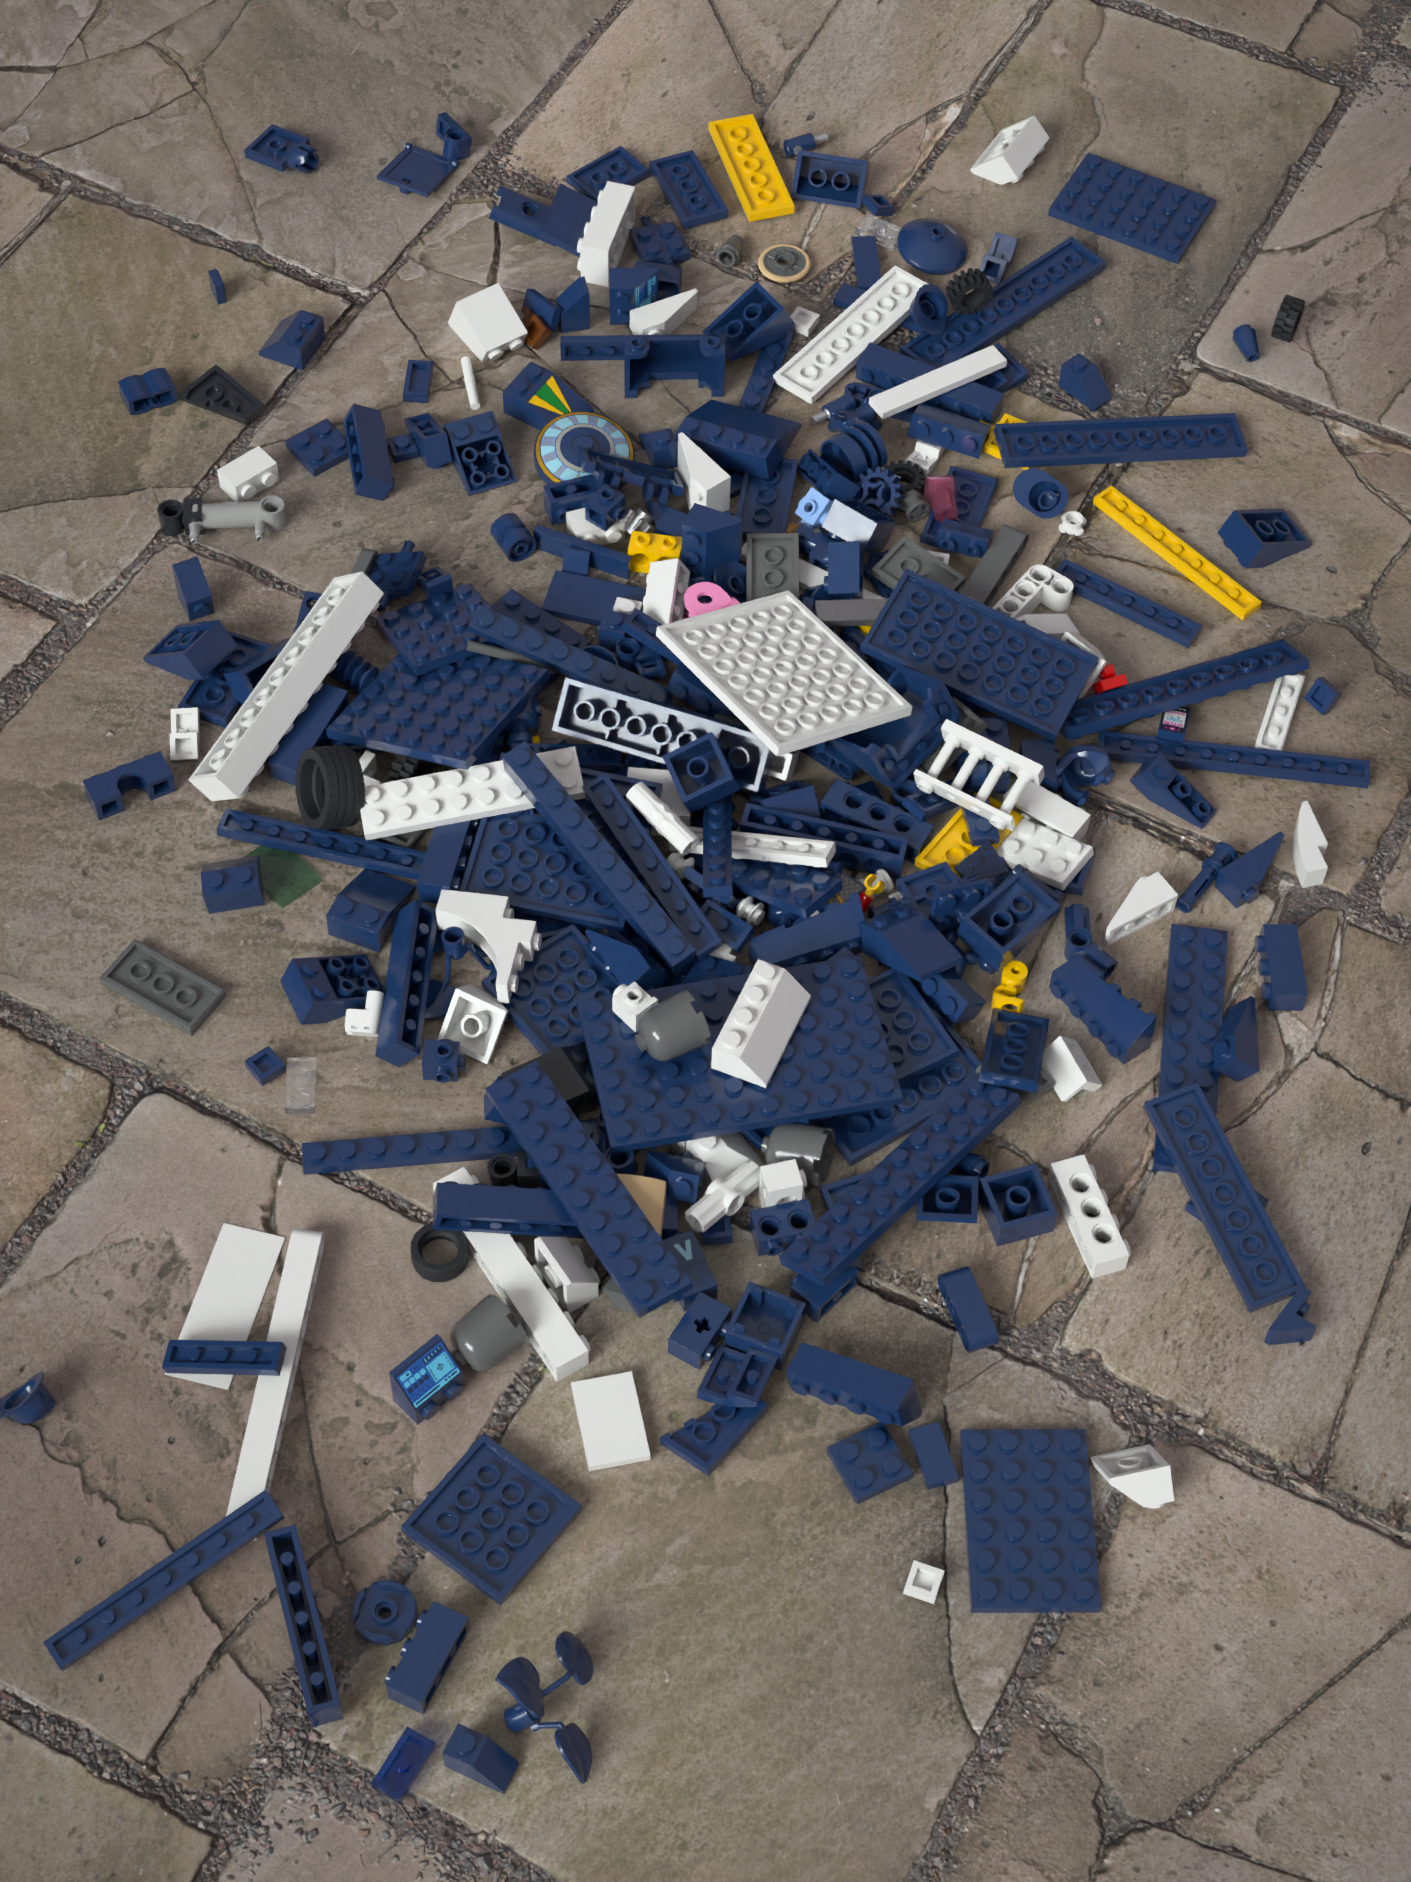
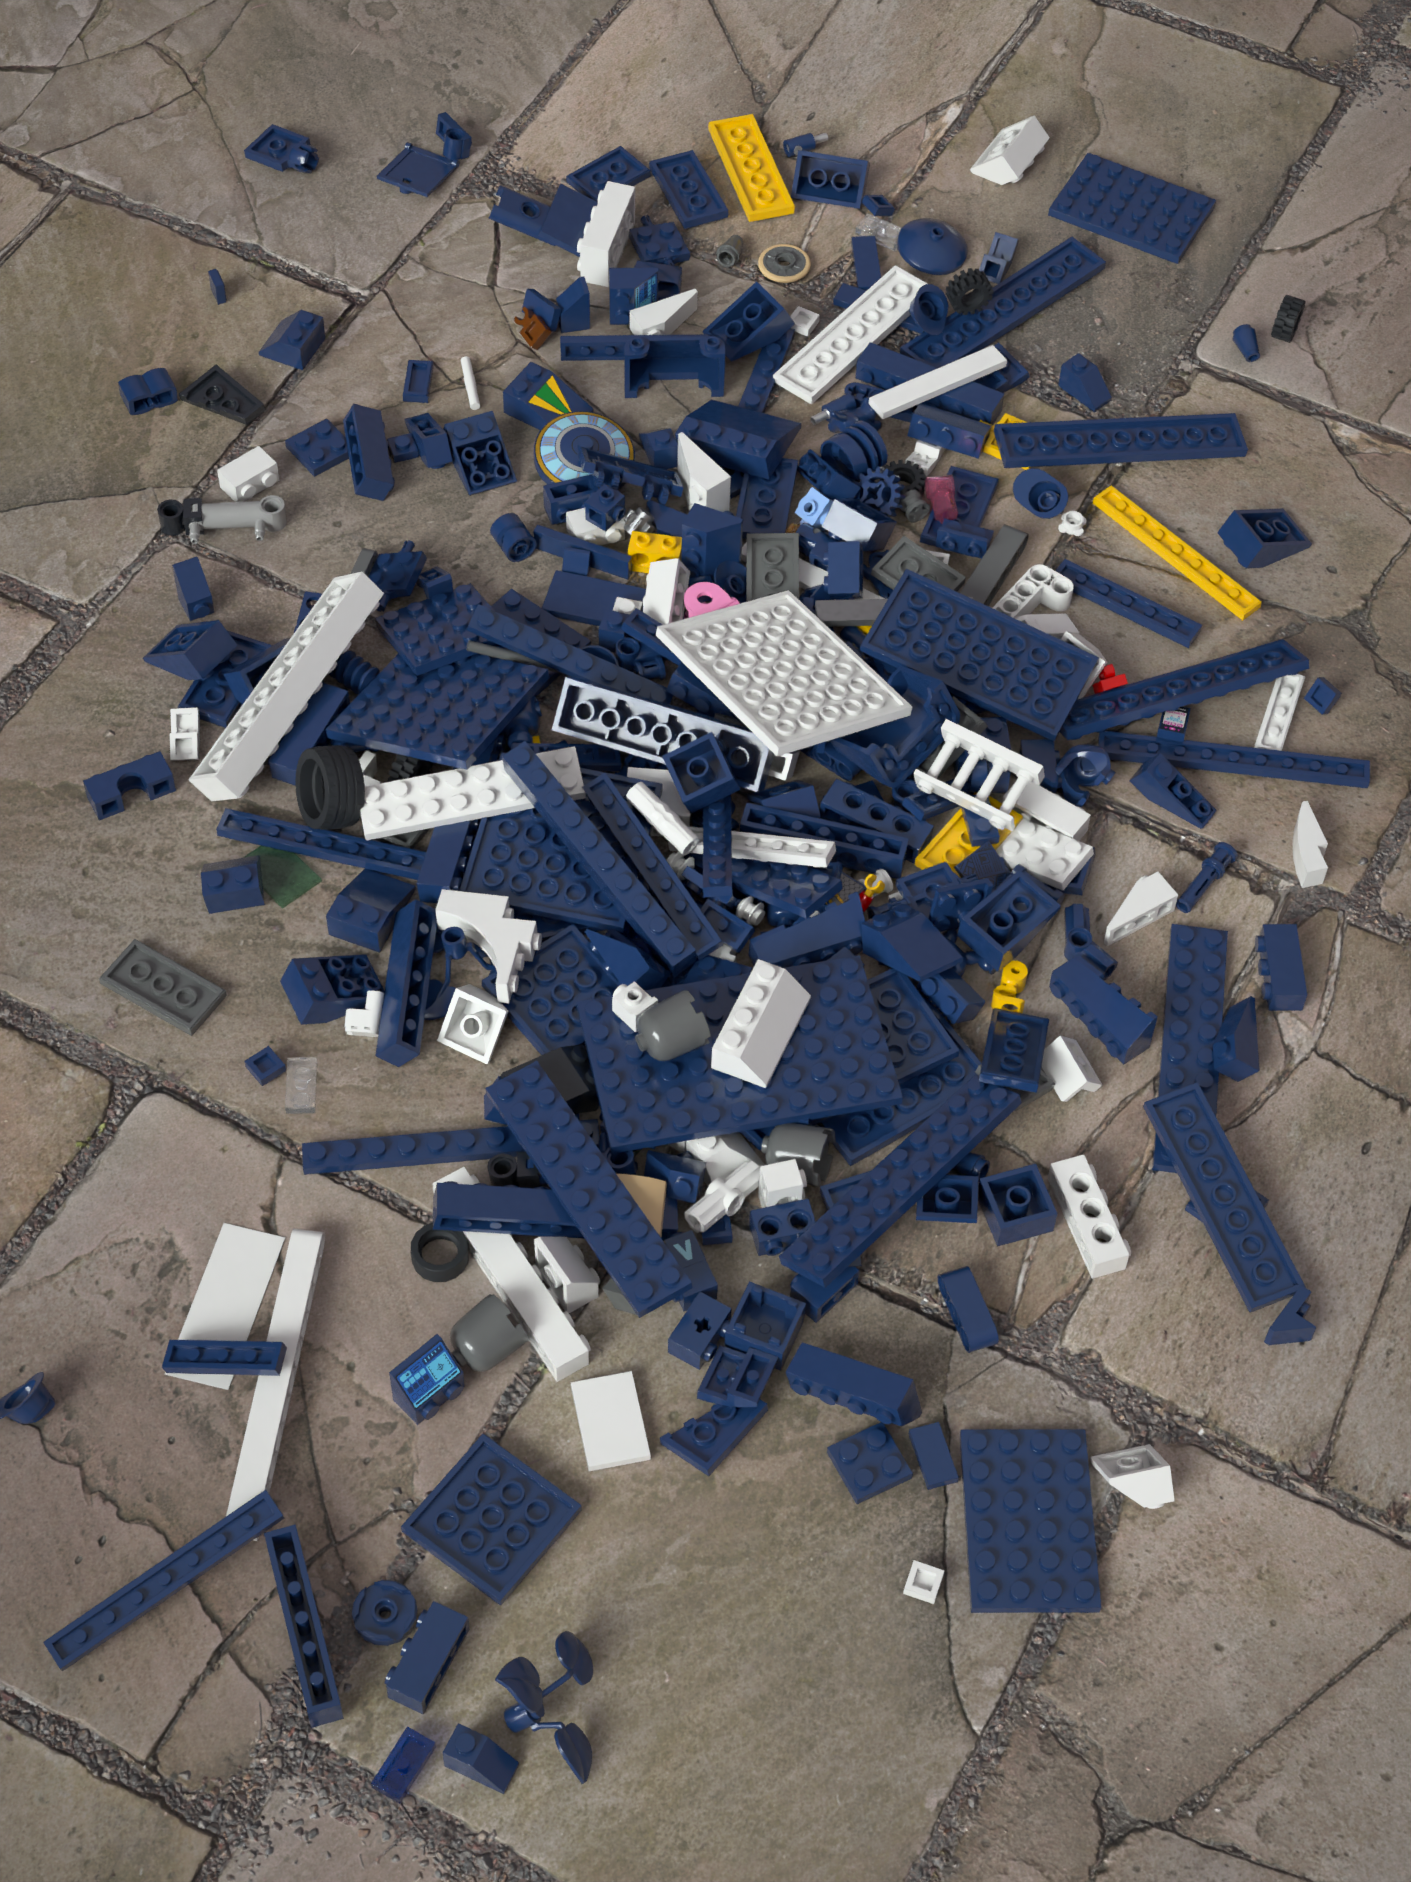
(442, 1060): dark blue brick -> none
(488, 323): white slope -> none
(1245, 876): dark blue slope -> none

